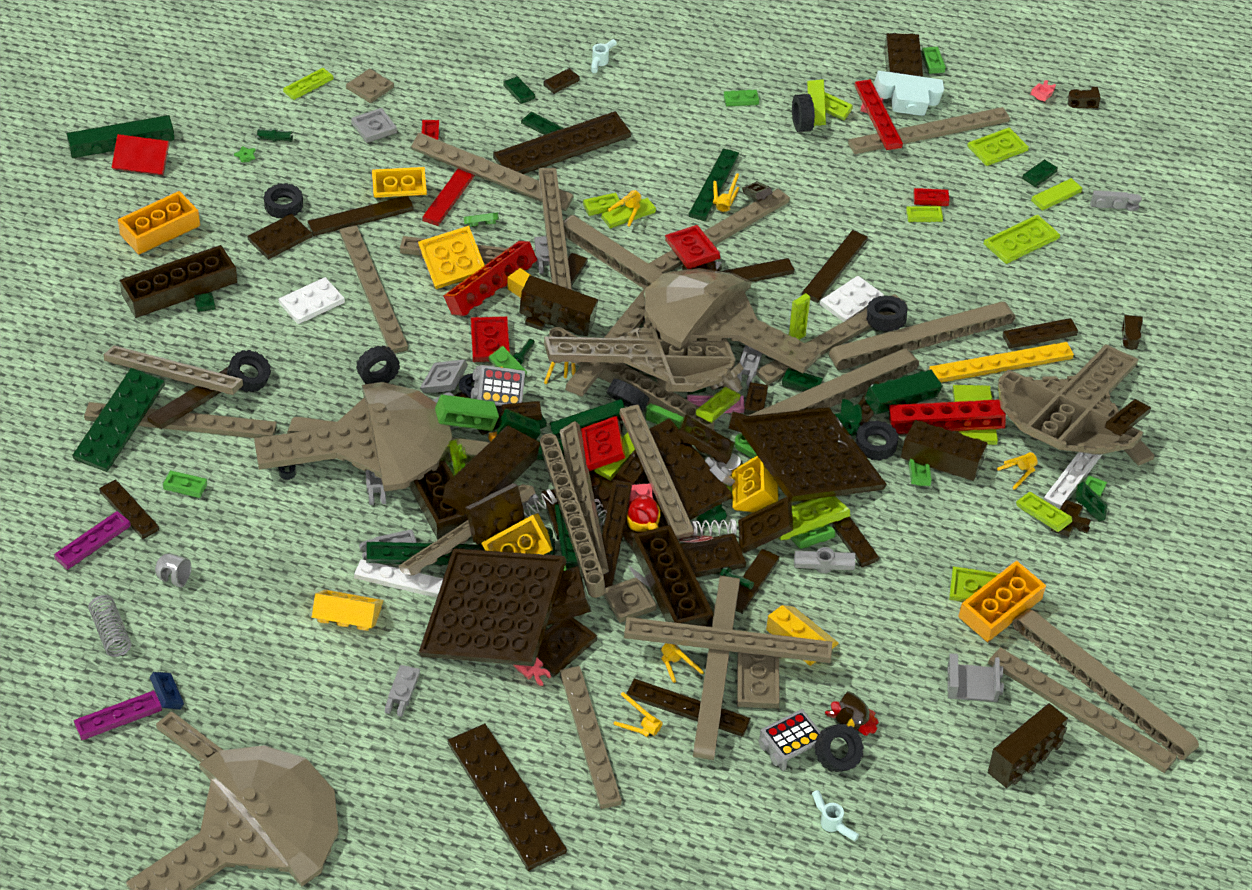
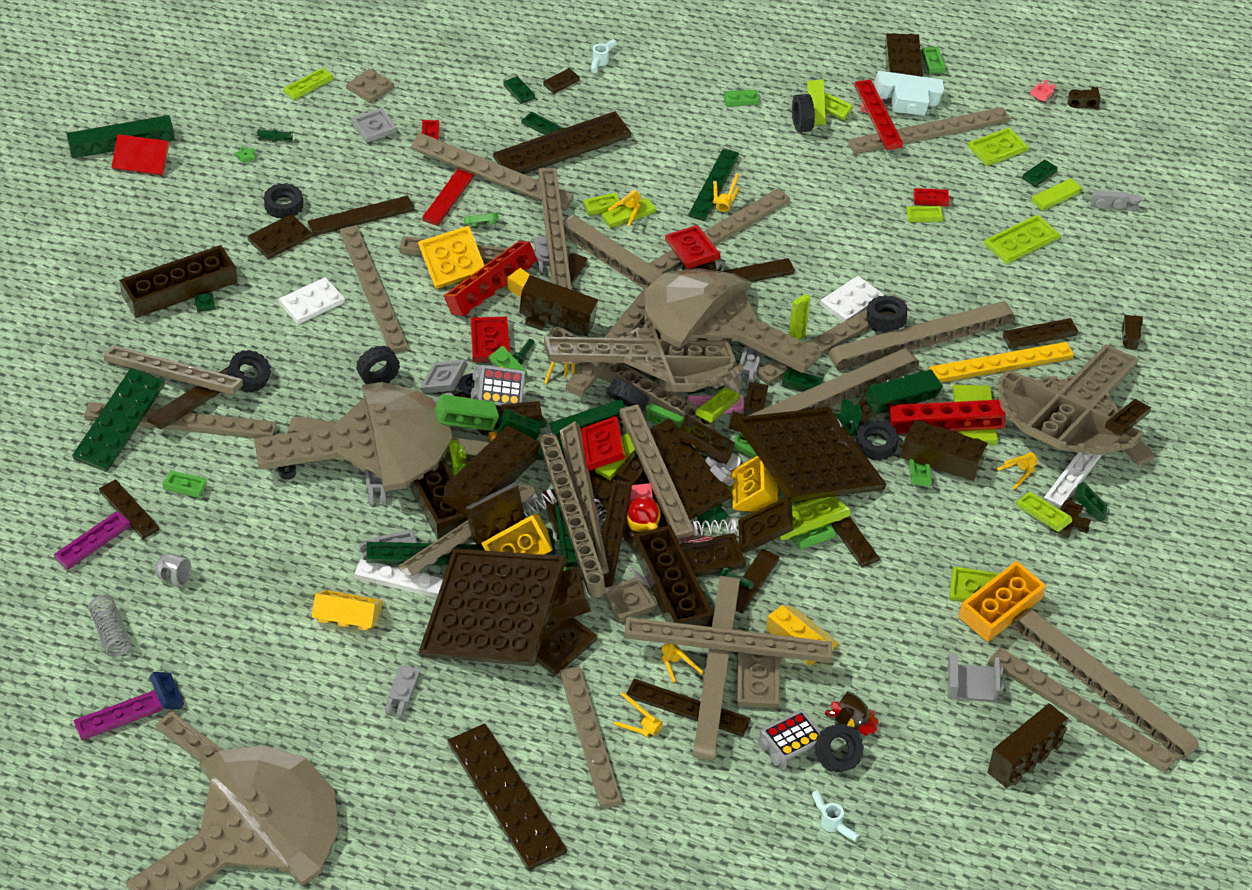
(159, 222): light orange brick -> none
(399, 182): yellow slope -> none
(529, 671): coral plate -> none
(757, 191): dark brown plate -> none
(824, 560): light grey piece -> none
(835, 265): dark brown tile -> none
(1096, 485): bright green plate -> none

